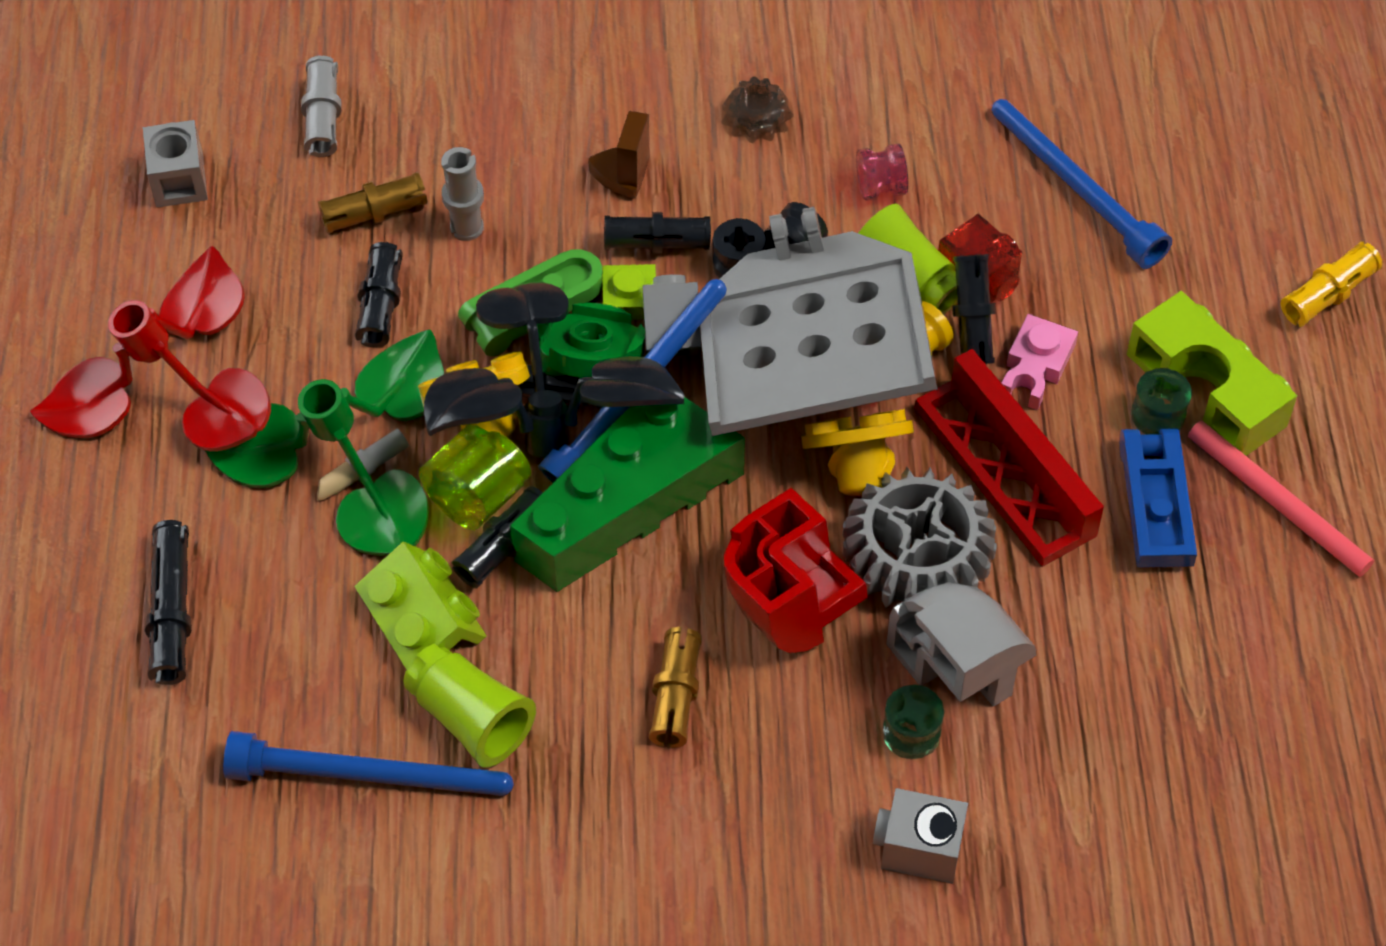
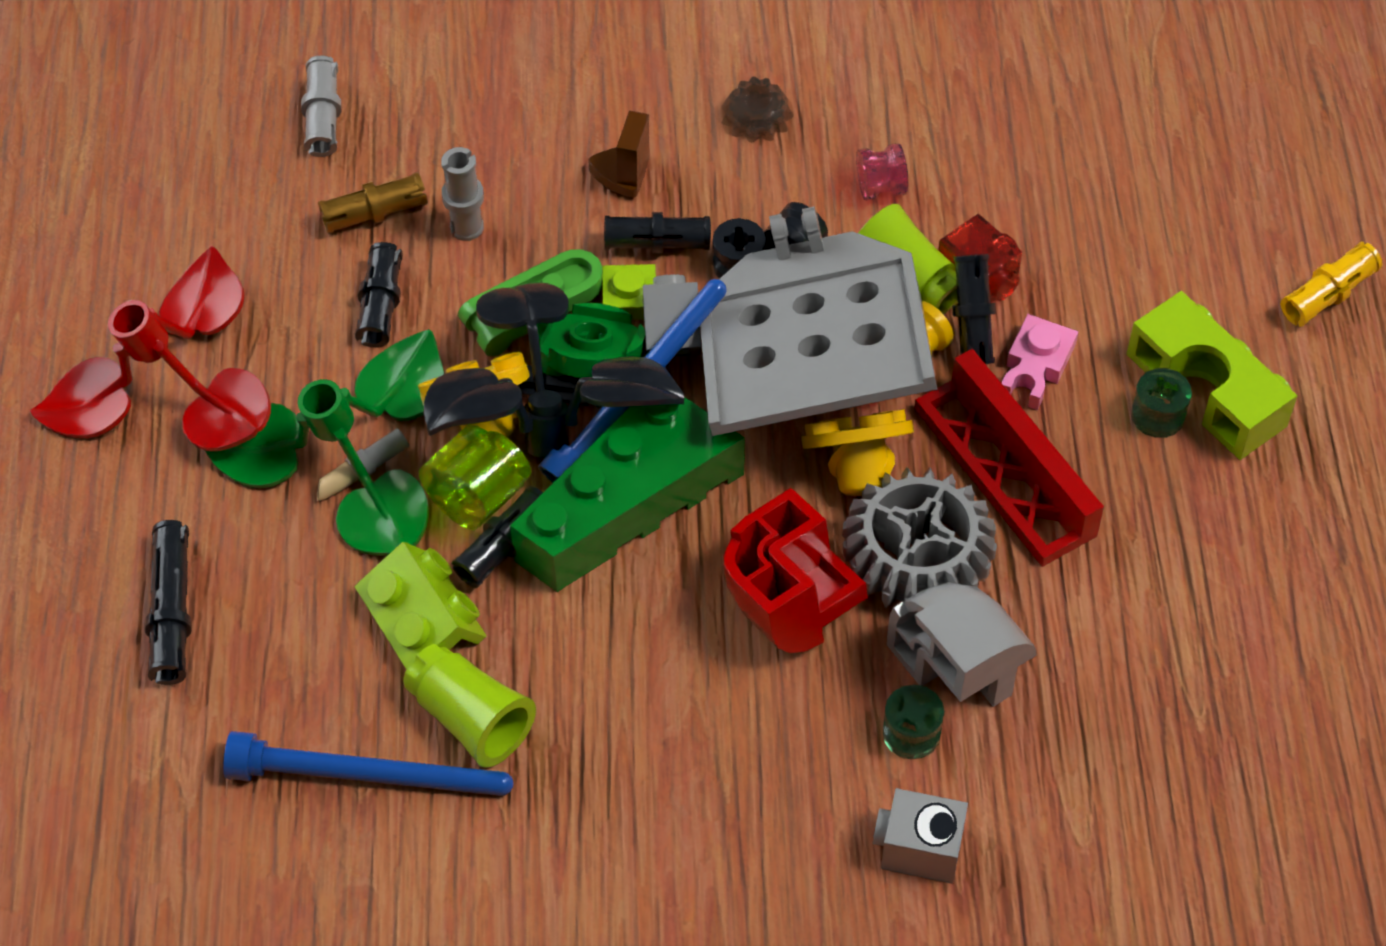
(175, 163): light grey brick -> none
(675, 687): pearl gold pin -> none
(1144, 241): blue piece -> none
(1158, 498): blue plate -> none
(1281, 498): coral bar -> none

